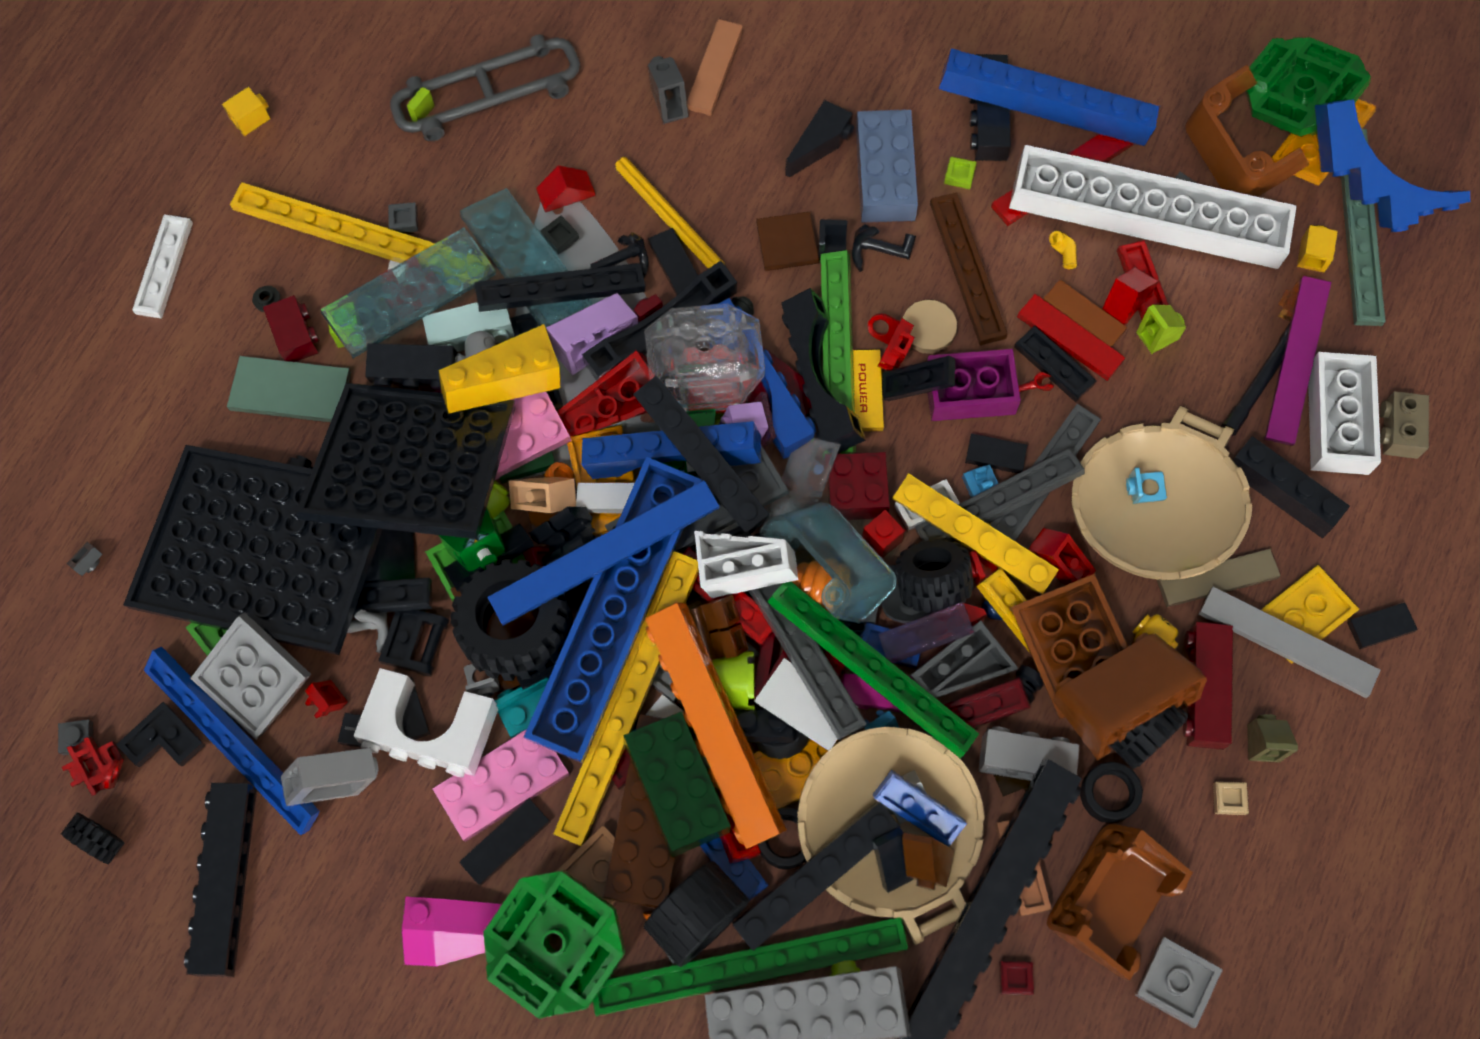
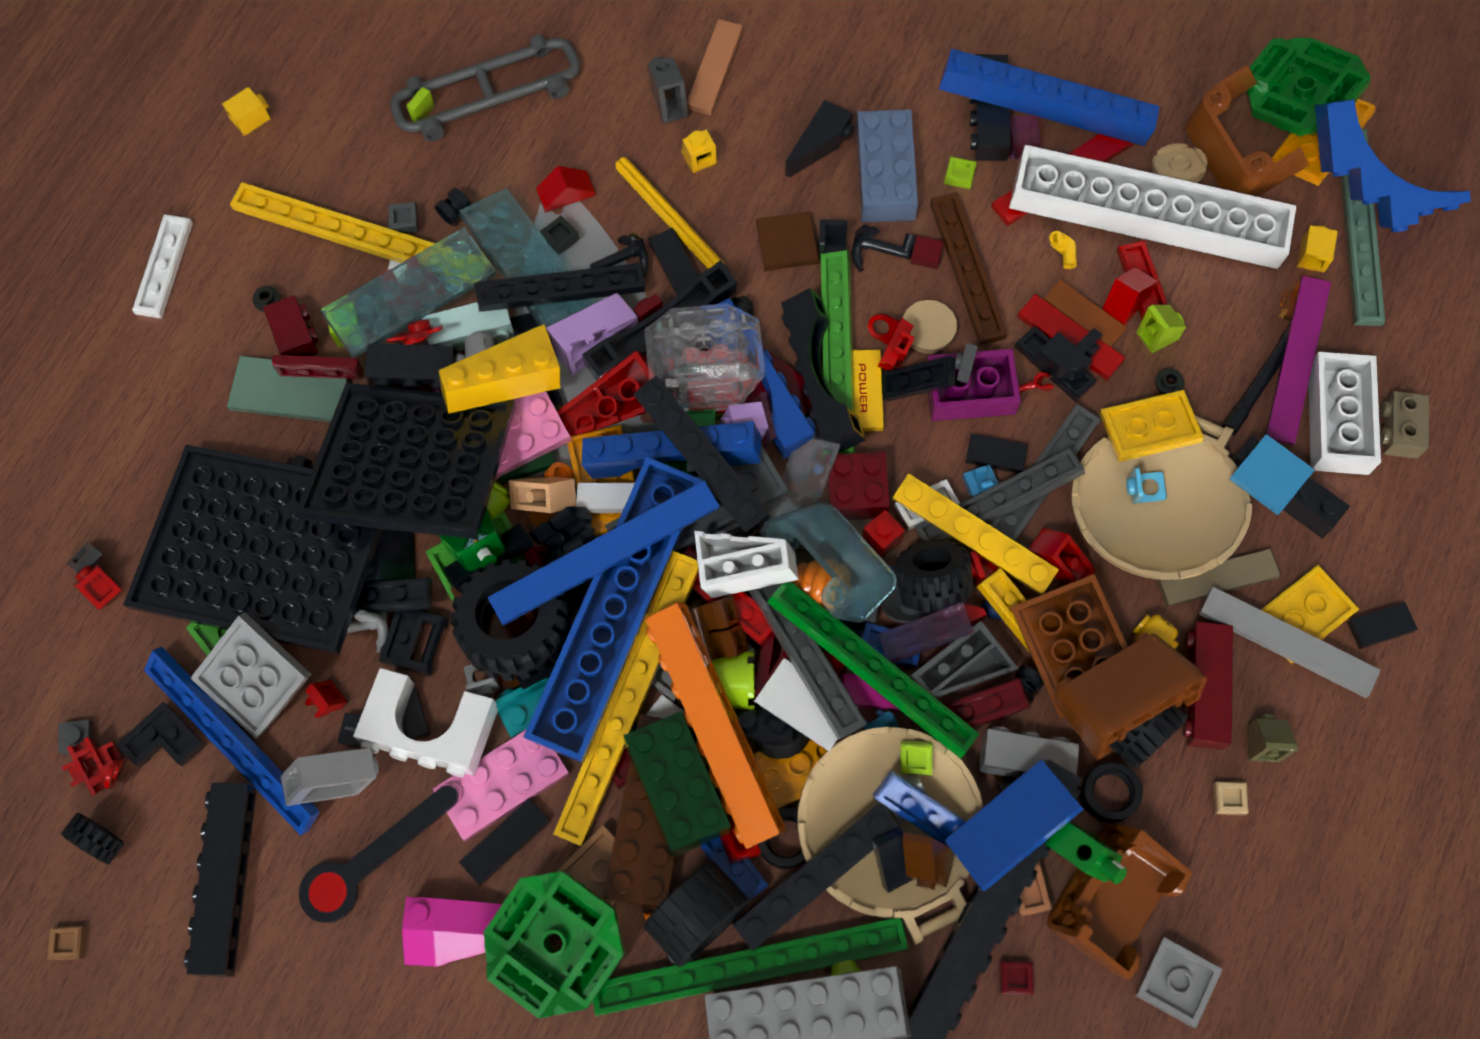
(66, 943): none -> medium nougat tile
(96, 586): none -> red bracket
(318, 367): none -> dark red tile
(332, 888): none -> black piece
(417, 332): none -> red plate
(450, 207): none -> black wheel
(696, 145): none -> yellow brick
(916, 757): none -> lime tile
(927, 252): none -> dark red tile
(965, 362): none -> dark grey plate
(1013, 825): none -> blue tile
(1023, 132): none -> clear pink brick
(1066, 360): none -> black brick
(1088, 853): none -> green torso
(1151, 425): none -> yellow tile
(1163, 386): none -> pearl dark grey plate
(1180, 162): none -> tan tile
(1272, 474): none -> dark azure tile

